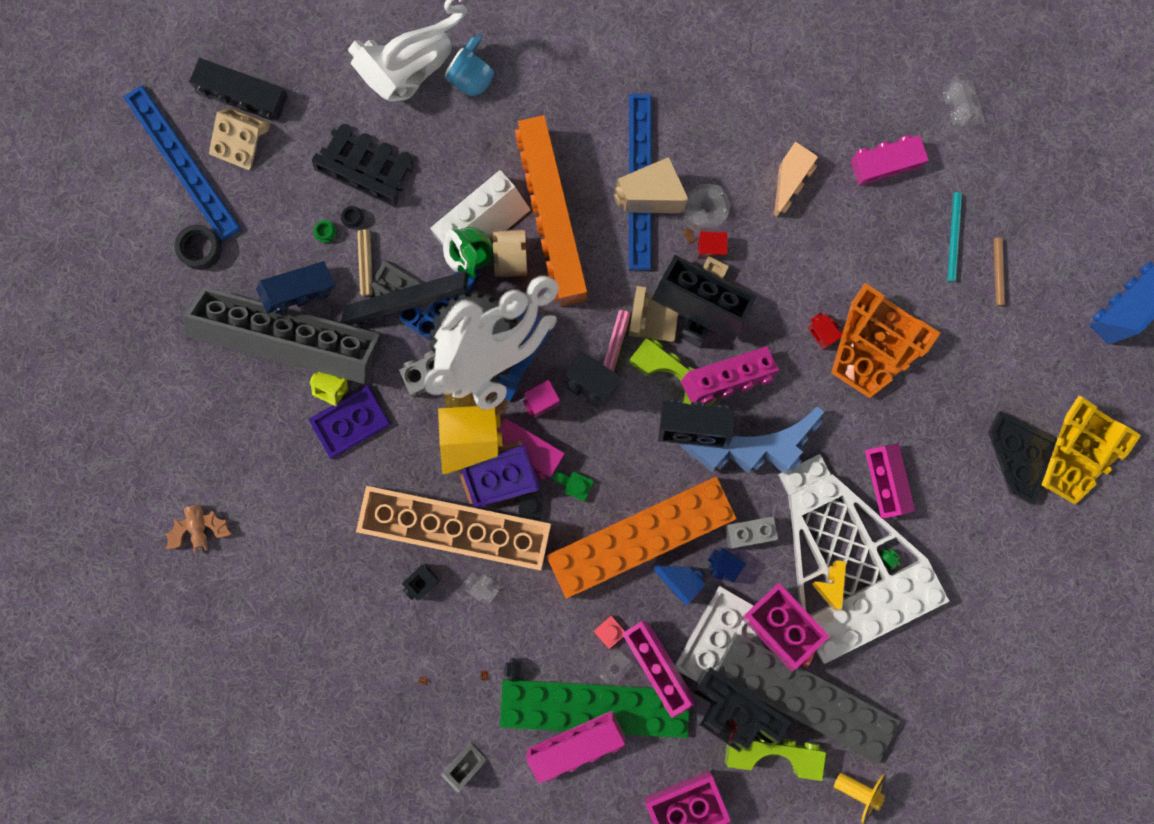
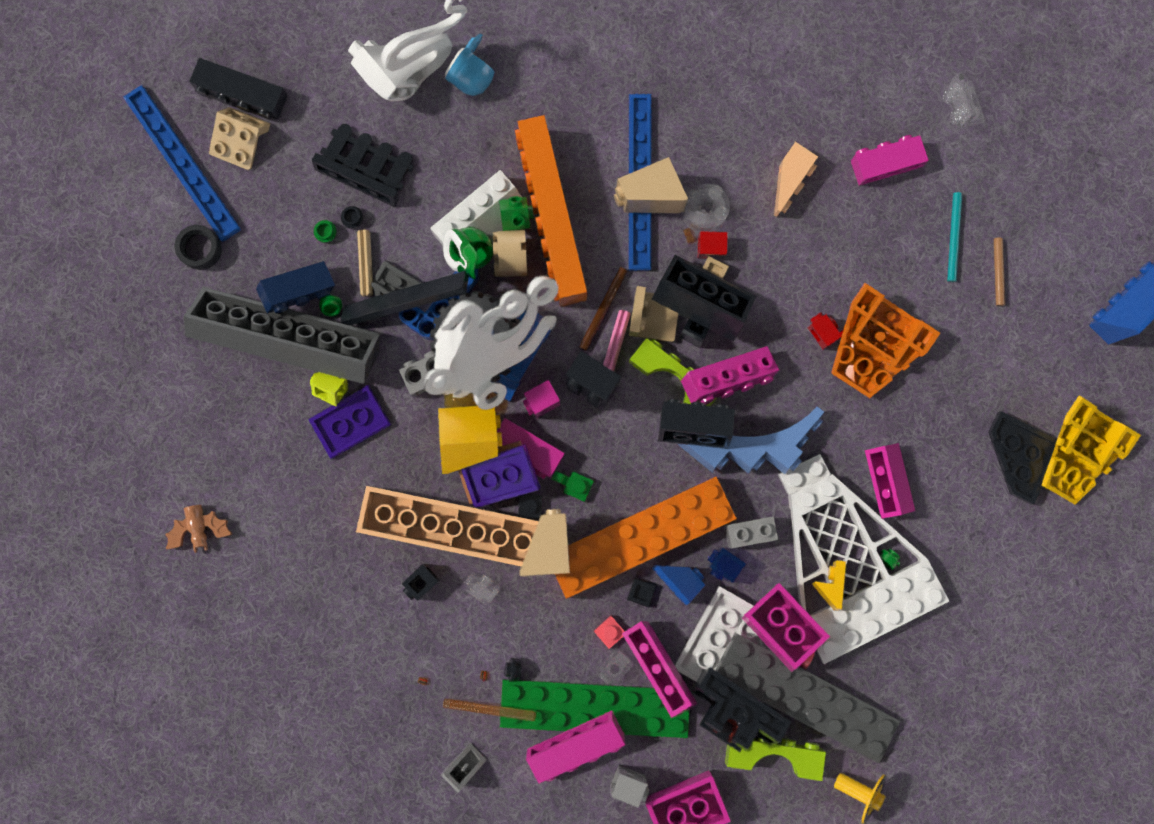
(330, 305): none -> green plate
(489, 709): none -> clear orange bar
(515, 213): none -> green brick
(548, 546): none -> tan slope
(603, 308): none -> reddish brown bar
(629, 786): none -> light grey brick
(641, 592): none -> black tile

